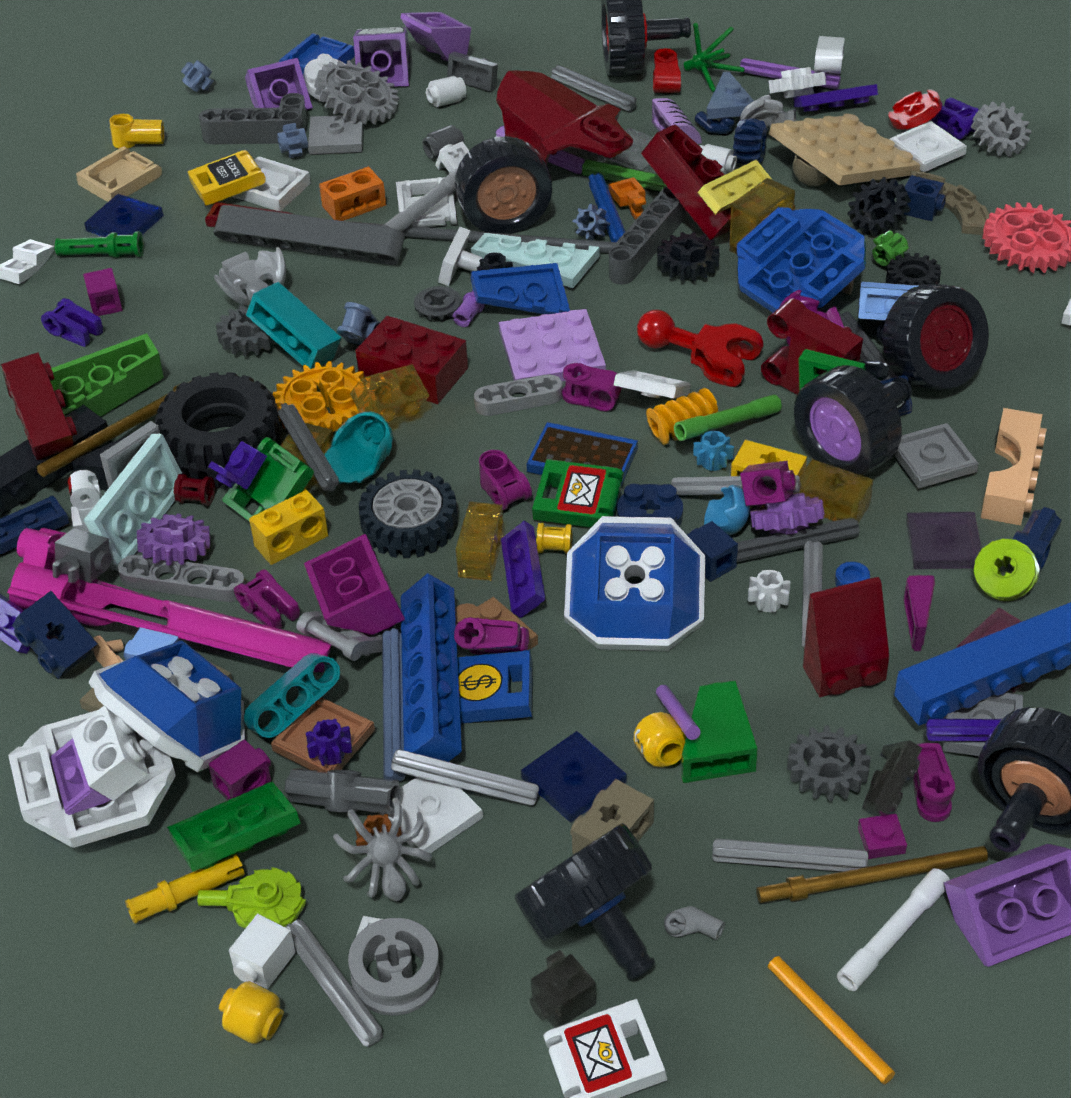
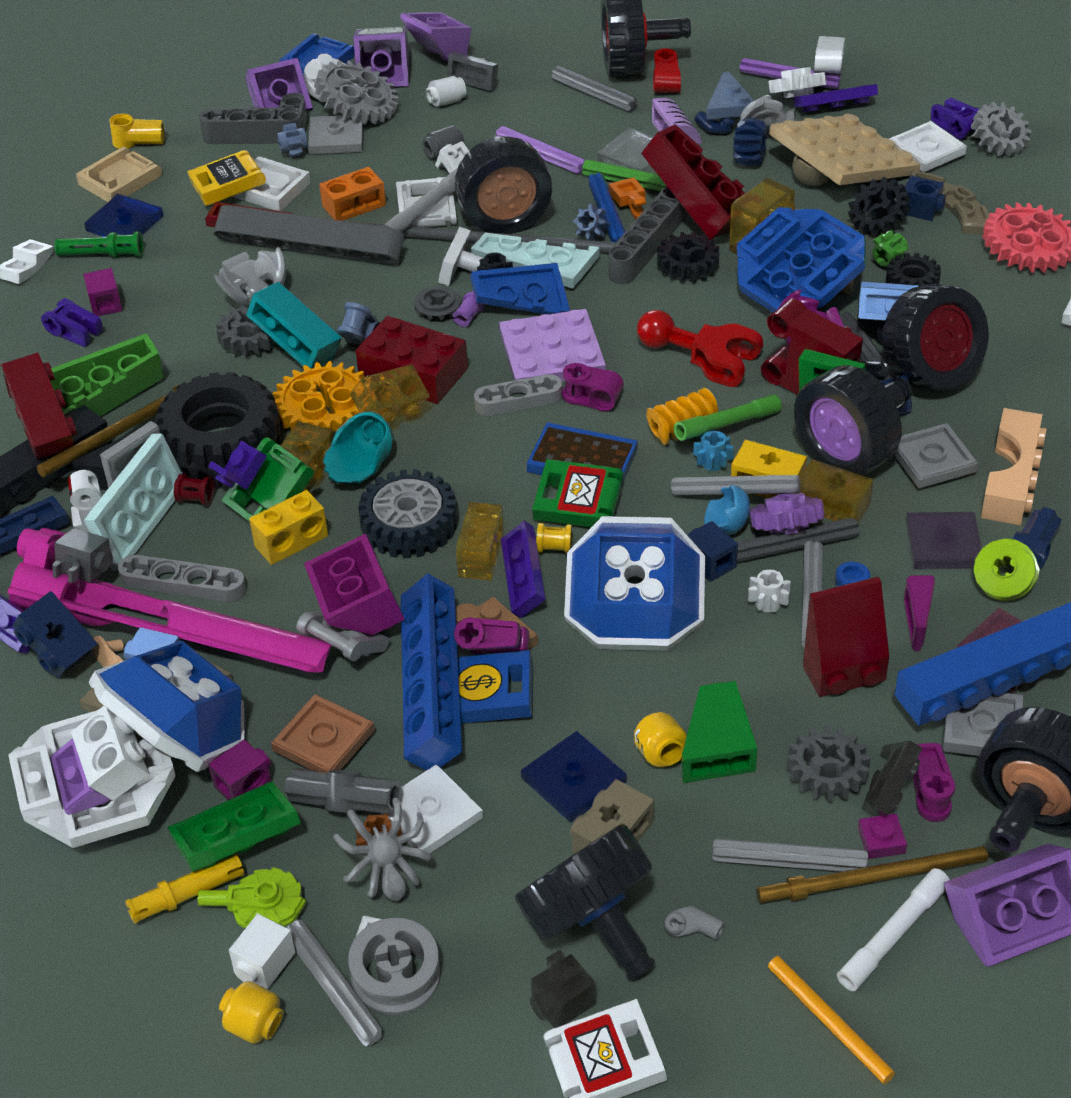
(173, 539): medium lavender gear -> none
(197, 76): sand blue gear -> none
(263, 593): magenta piece -> none
(308, 447): dark grey axle -> none
(308, 693): teal beam -> none
(329, 742): dark purple gear -> none
(392, 701): sand blue axle -> none
(465, 777): light grey axle -> none
(502, 479): magenta piece -> none
(557, 117): dark red piece -> none
(652, 385): white plate -> none
(660, 498): dark blue plate -> none
(678, 712): medium lavender bar -> none
(704, 59): green plant -> none
(722, 155): white brick -> none
(726, 189): light yellow plate -> none
(755, 489): magenta brick -> none
(915, 109): red tile -> none
(960, 729): dark purple axle -> none

